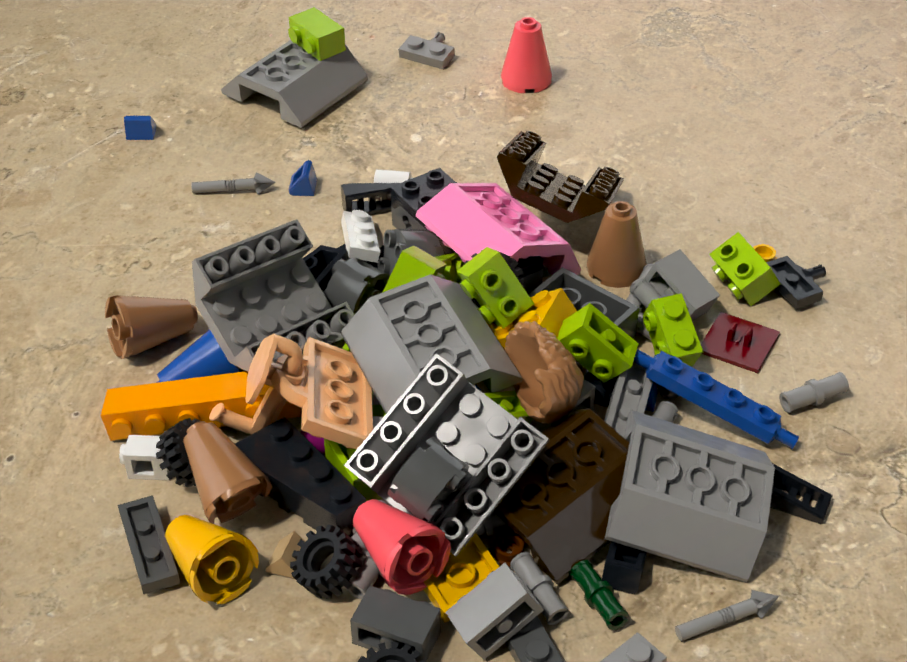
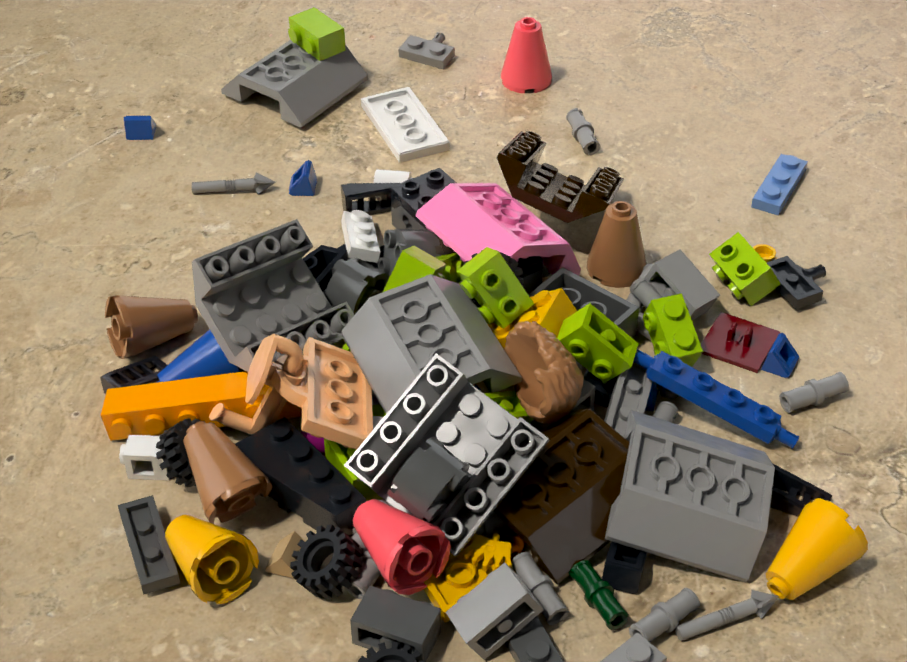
(133, 374): none -> black slope
(405, 124): none -> white tile
(490, 550): none -> yellow piece
(583, 131): none -> light grey pin
(666, 616): none -> light grey pin
(779, 184): none -> medium blue plate
(781, 357): none -> blue slope
(815, 550): none -> yellow cone

